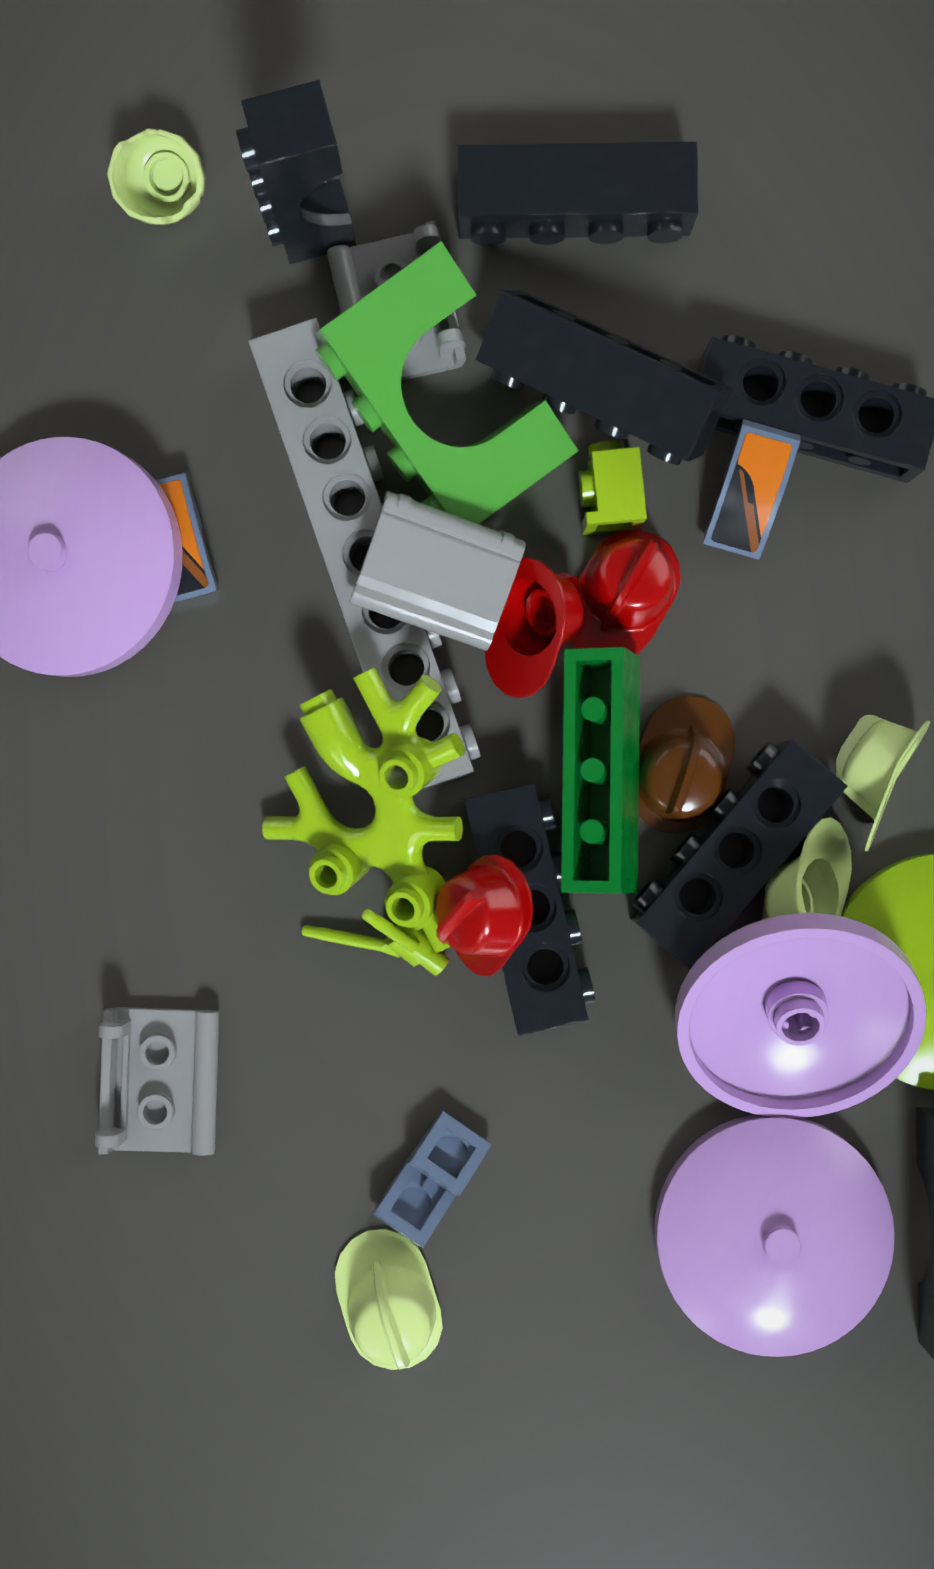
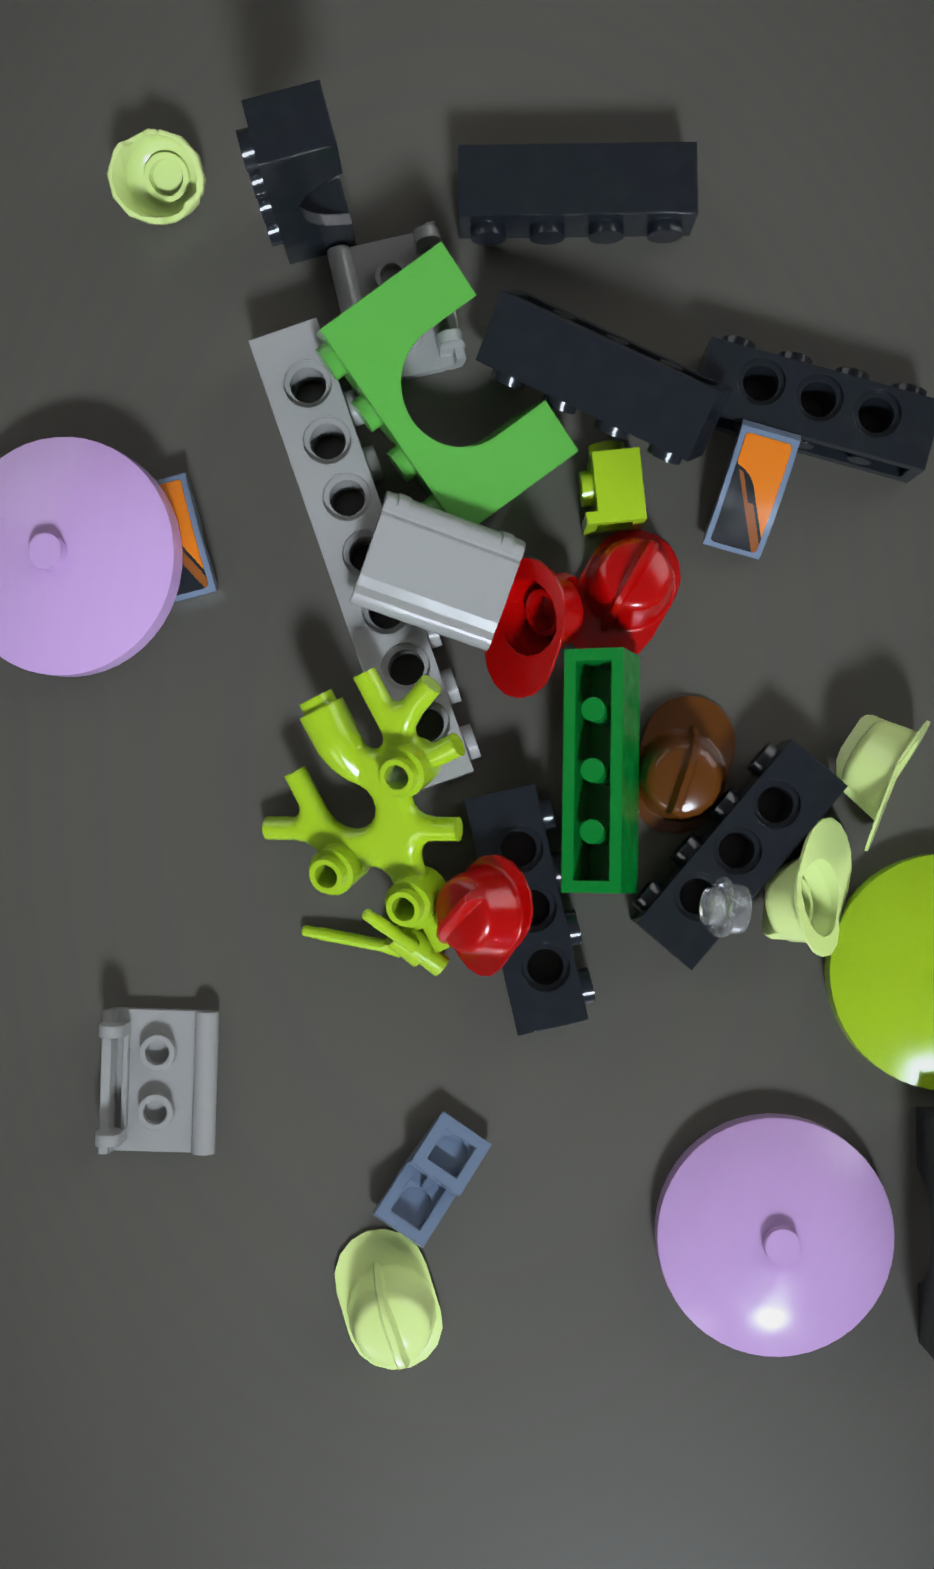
(726, 908): none -> clear plate
(800, 1015): lavender dish -> none

